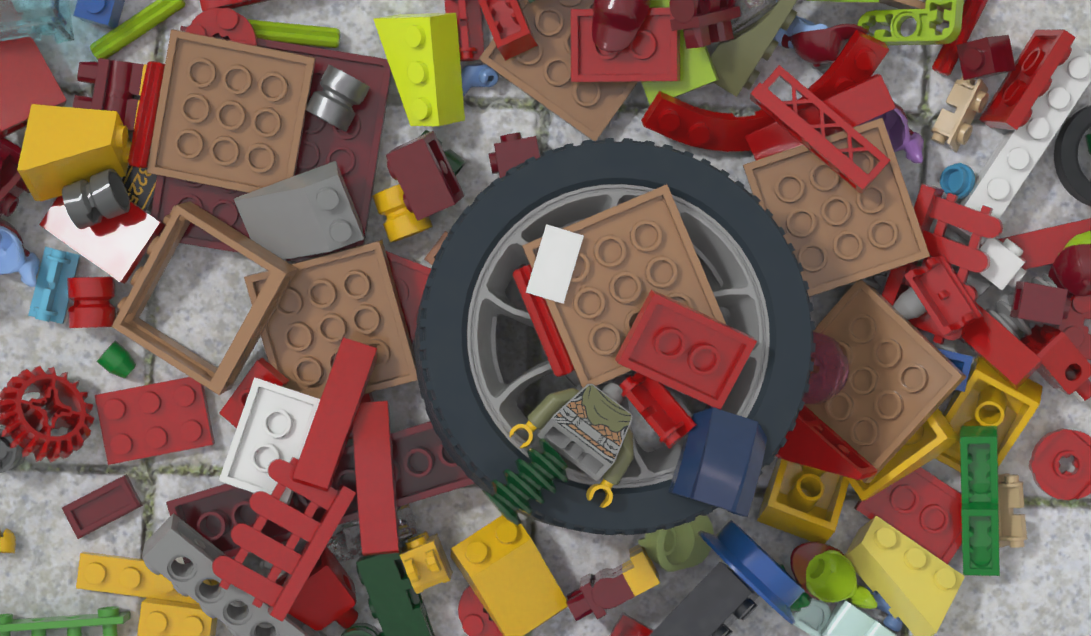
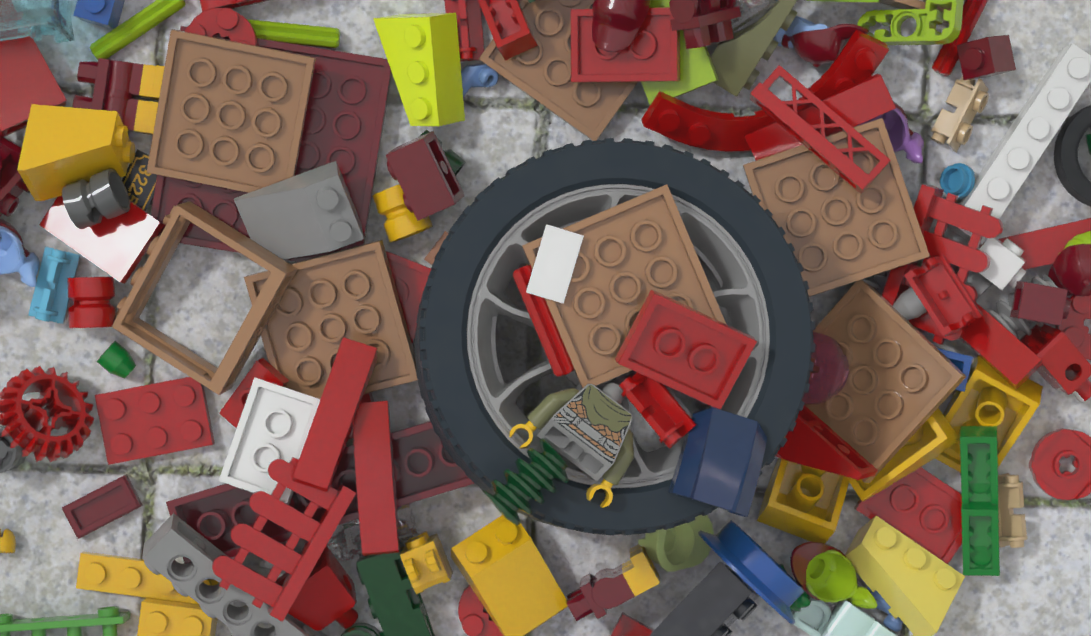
(146, 115): red axle -> none
(337, 98): flat silver wheel -> none
(512, 152): dark red brick -> none
(1031, 79): red plate -> none

